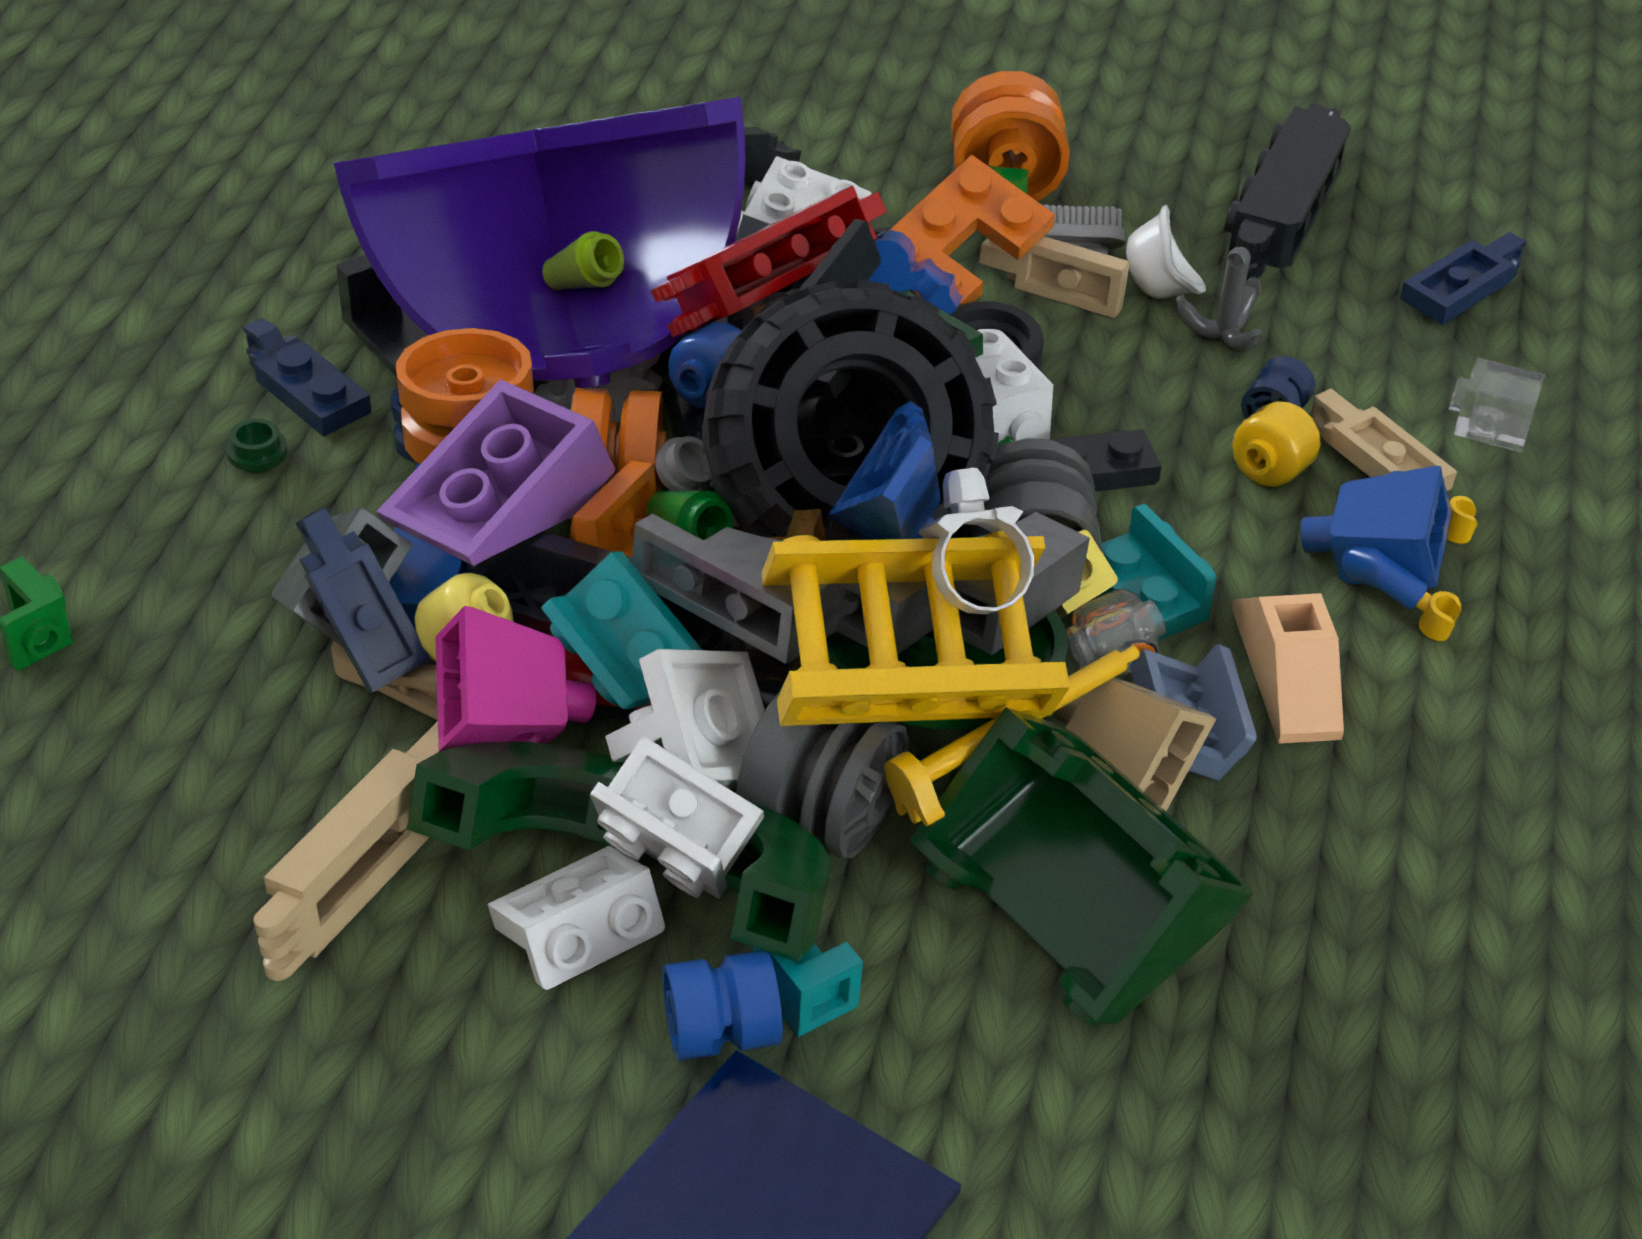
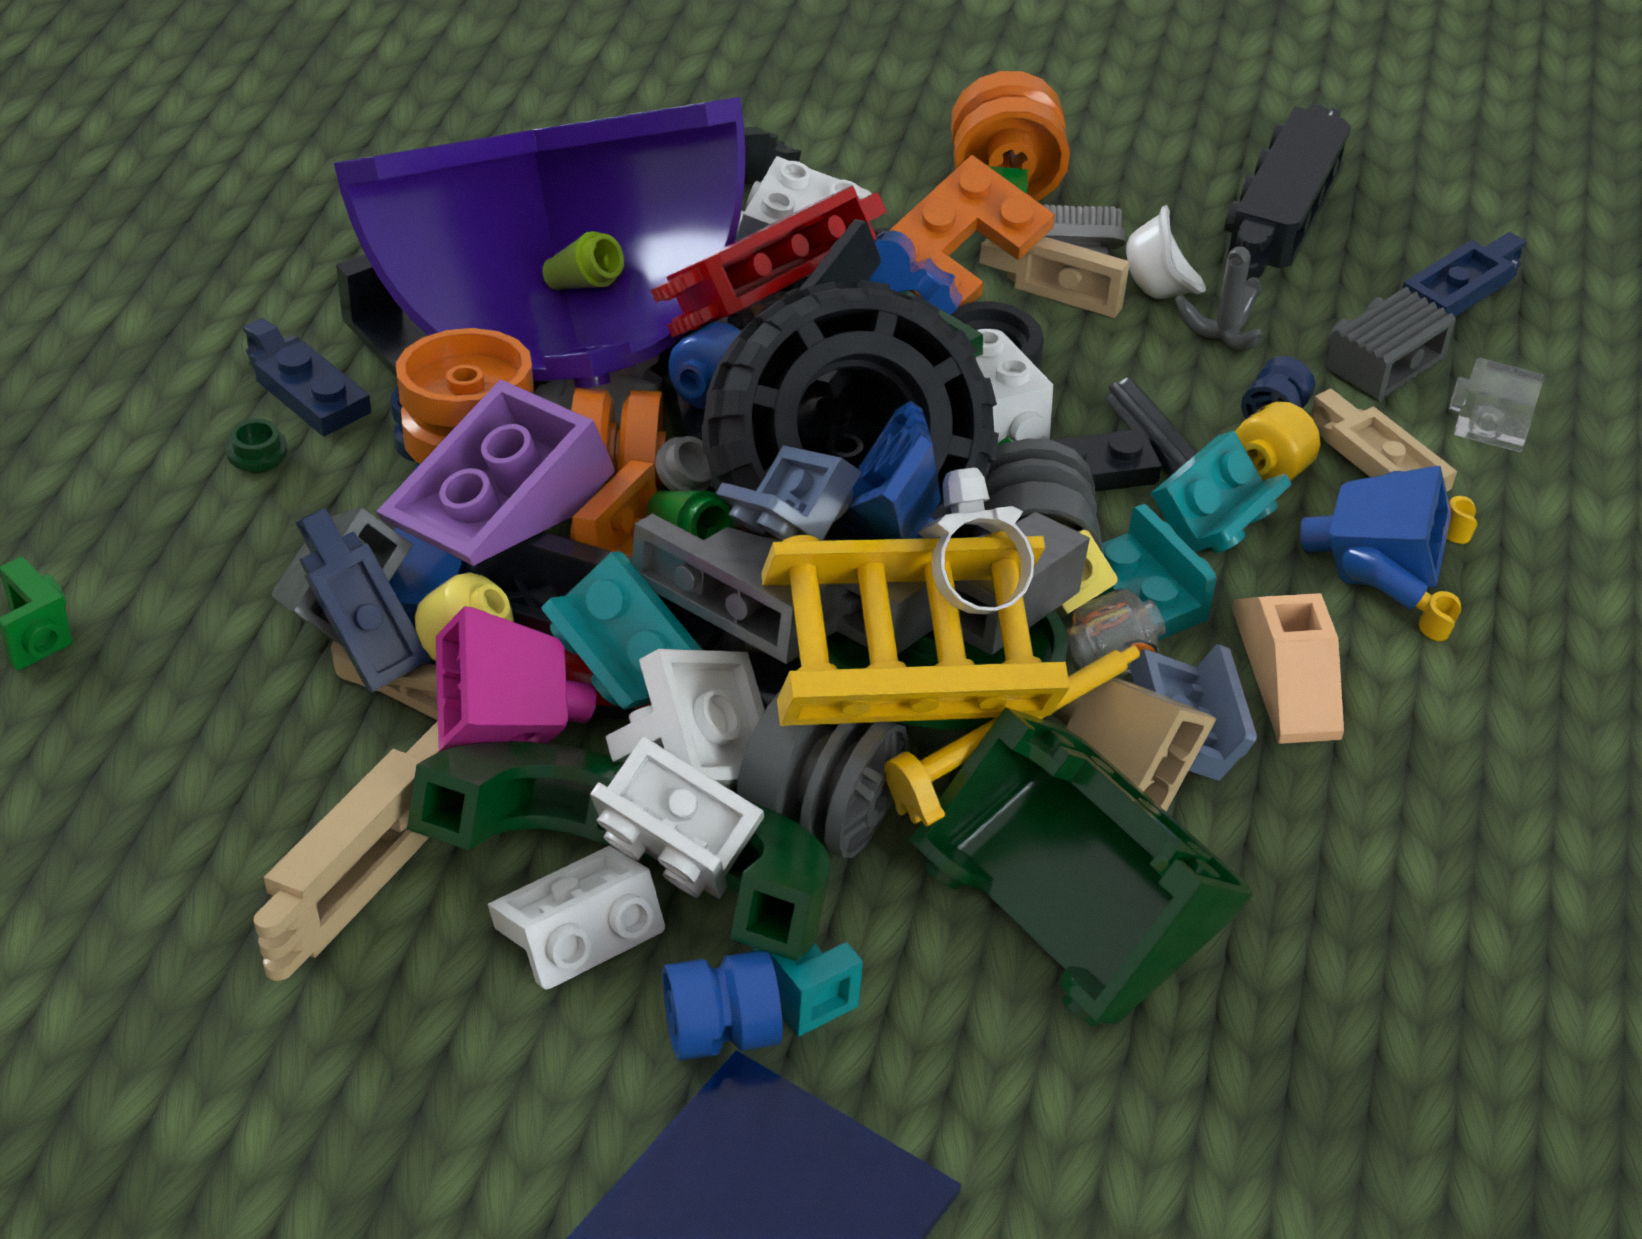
(797, 495): none -> sand blue bracket
(1141, 413): none -> black axle
(1217, 495): none -> teal bracket
(1389, 343): none -> dark grey brick

